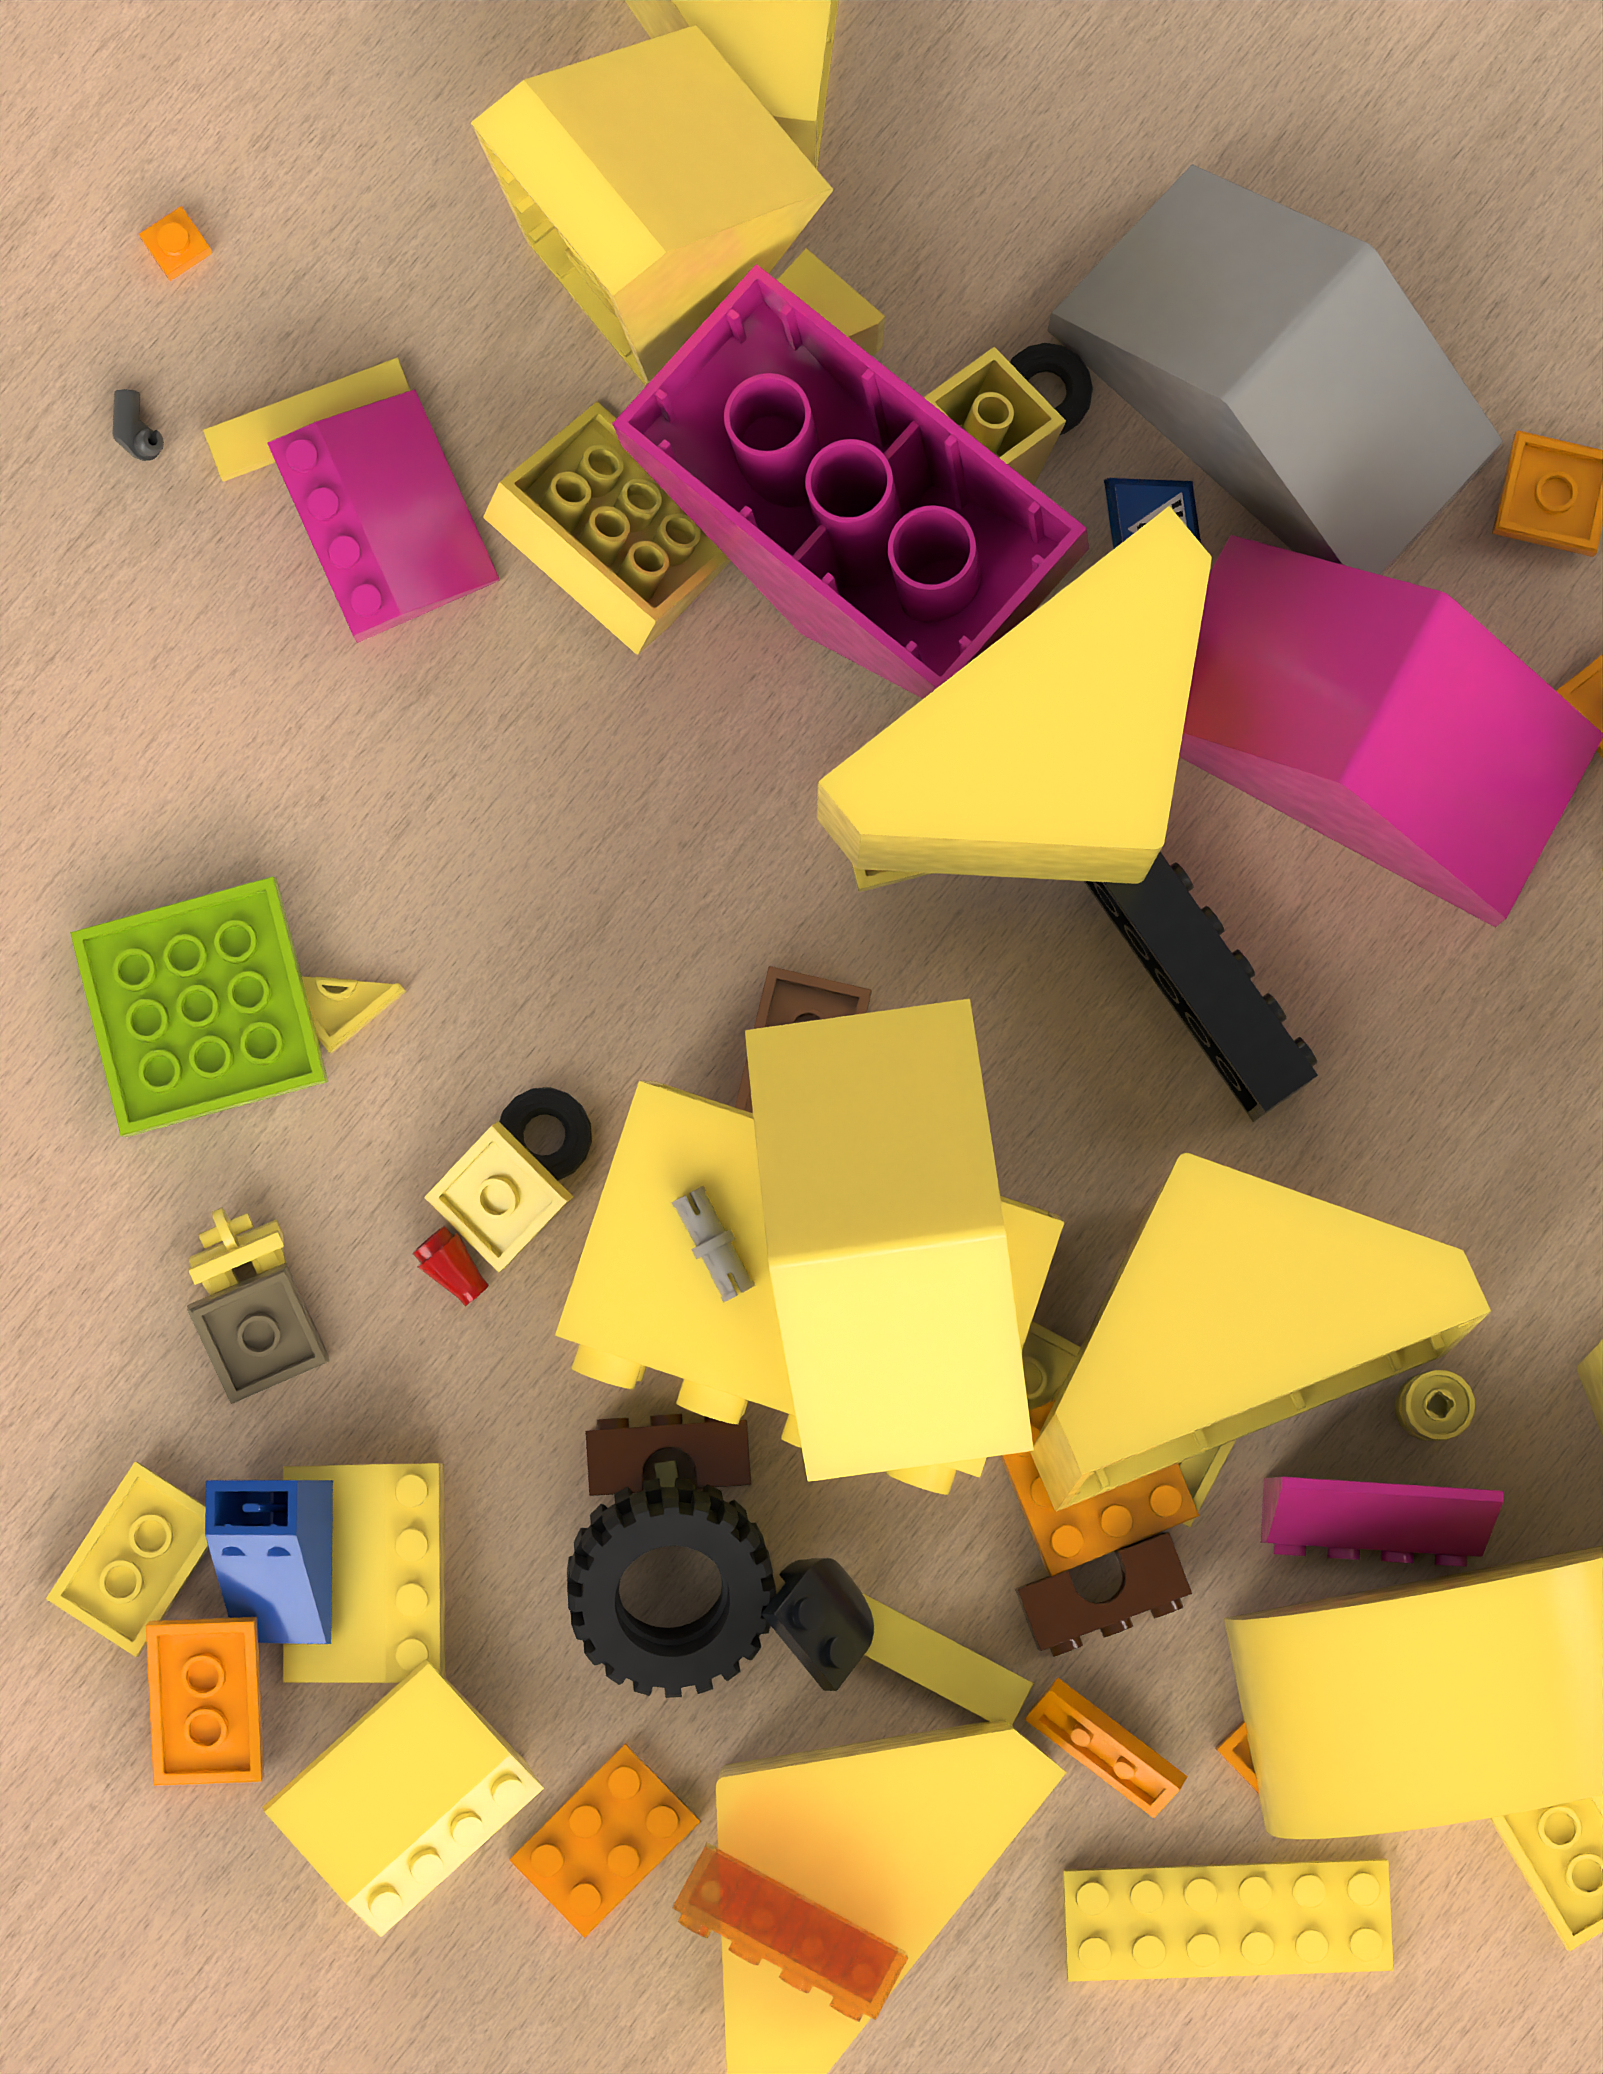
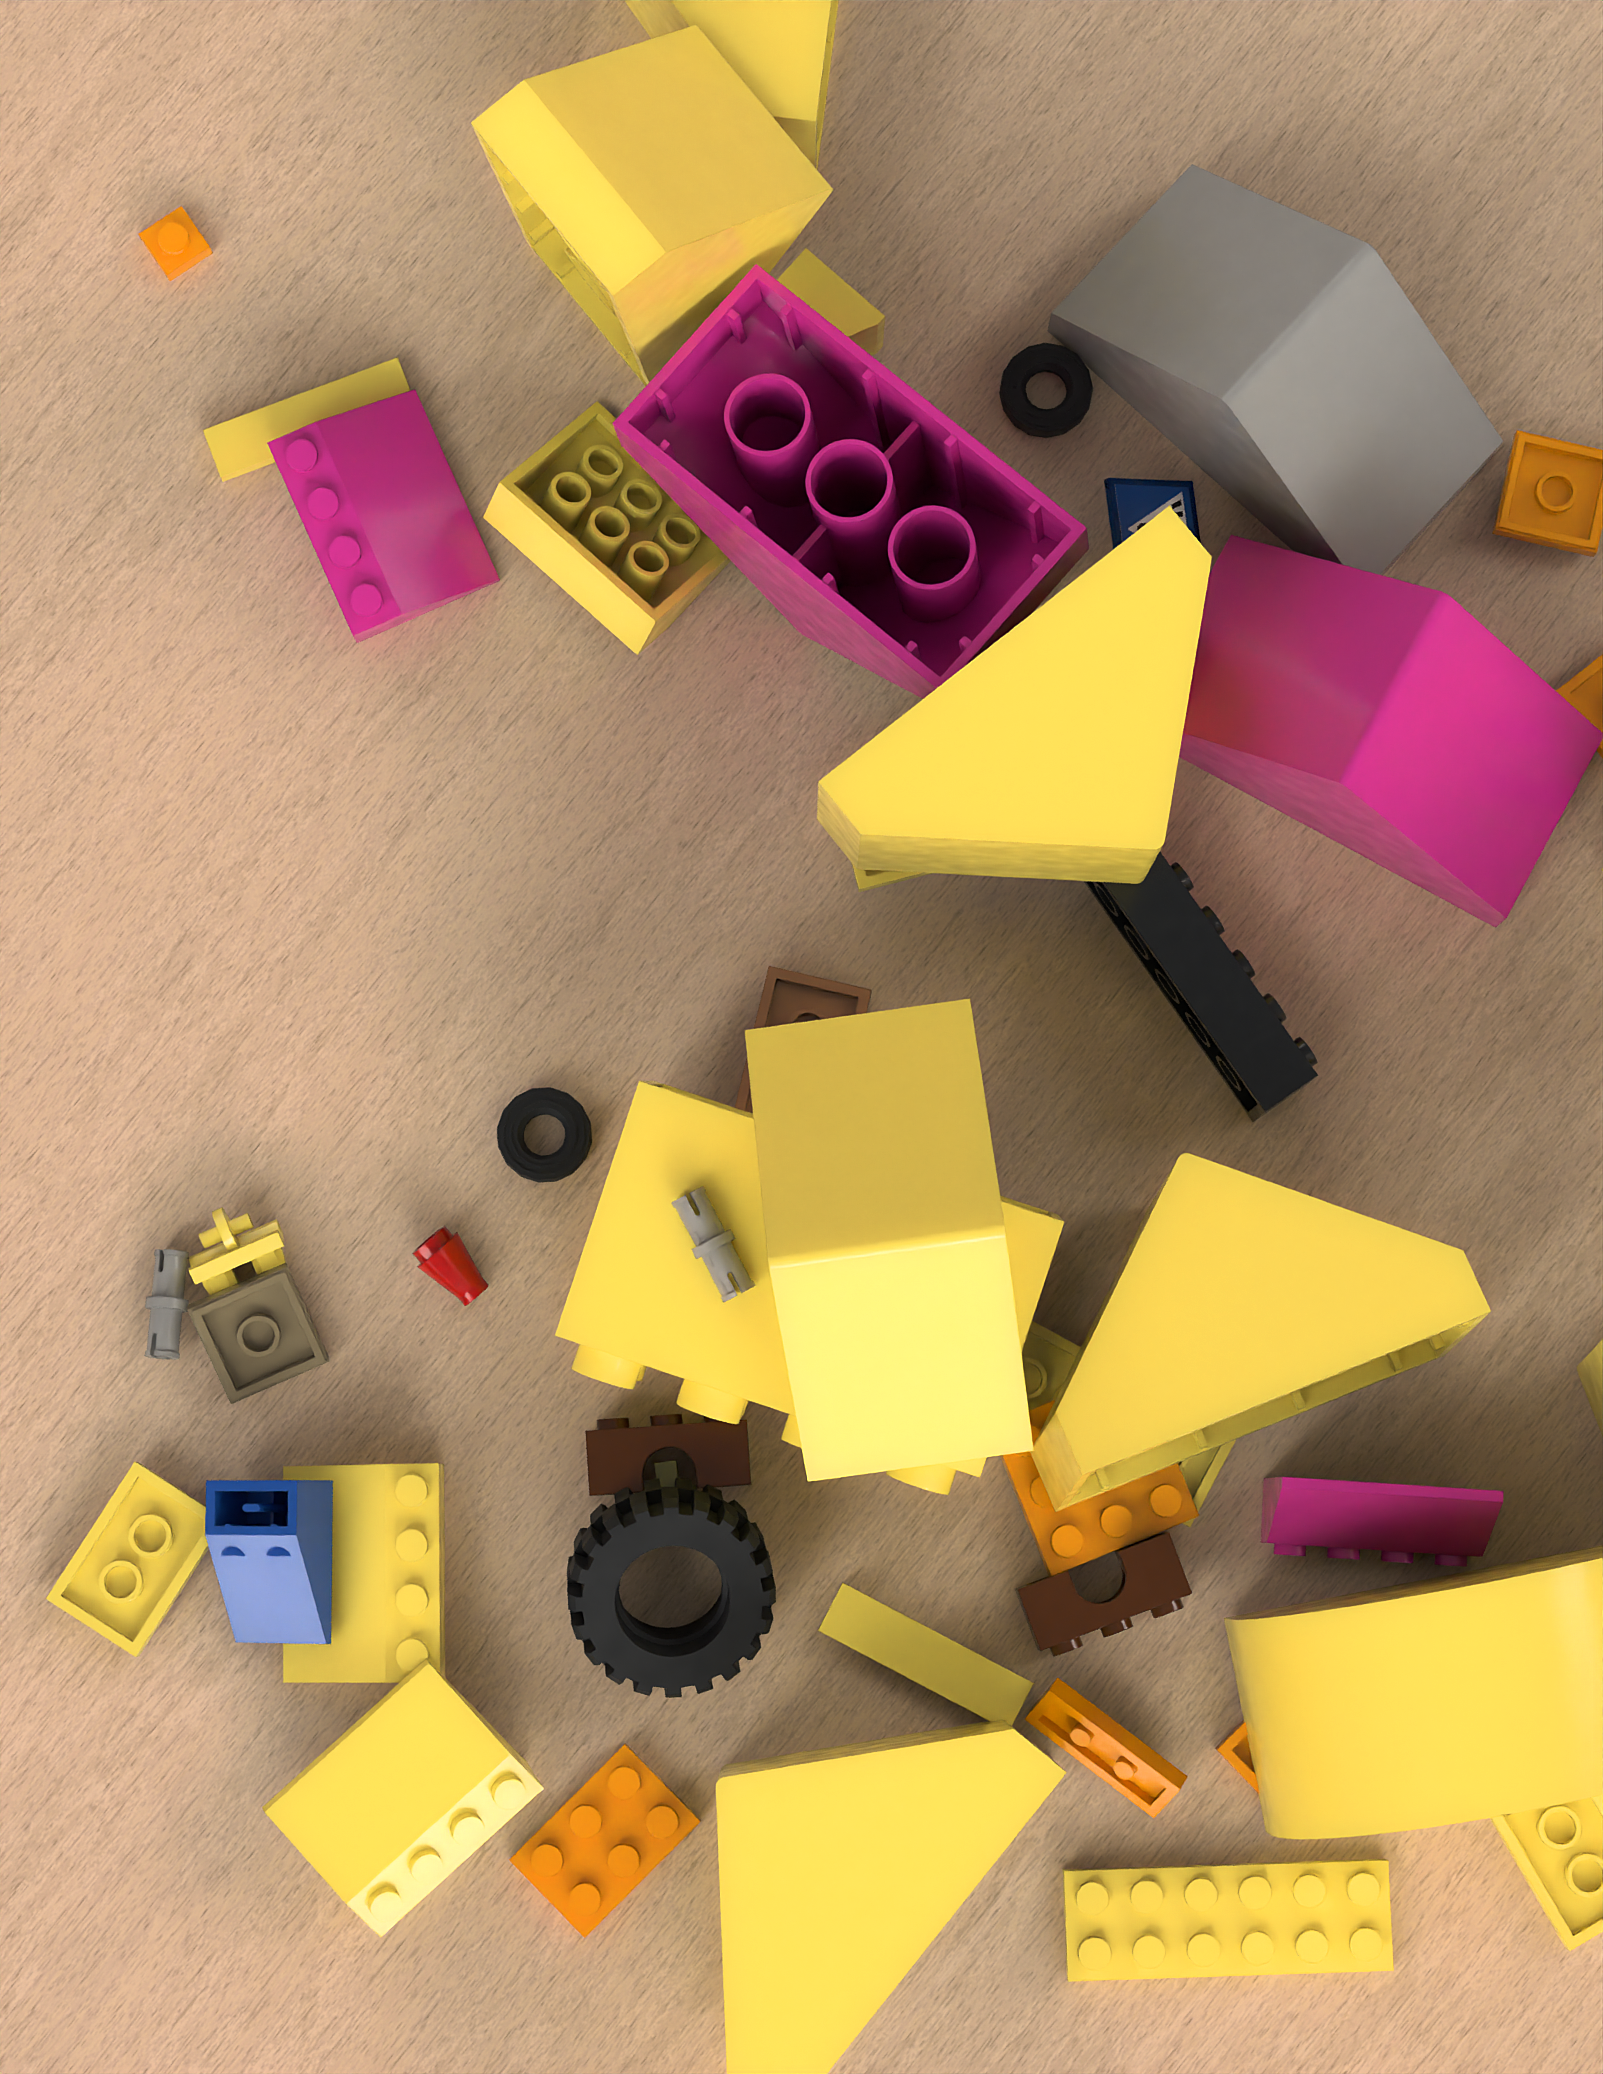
(130, 431): dark grey arm -> none
(166, 1304): none -> light grey pin
(199, 1007): lime plate -> none
(205, 1701): light orange plate -> none
(346, 1006): light yellow tile -> none
(498, 1196): light yellow plate -> none
(790, 1932): clear orange brick -> none
(822, 1619): black slope -> none
(1001, 412): light yellow slope -> none
(1435, 1405): light yellow wheel -> none

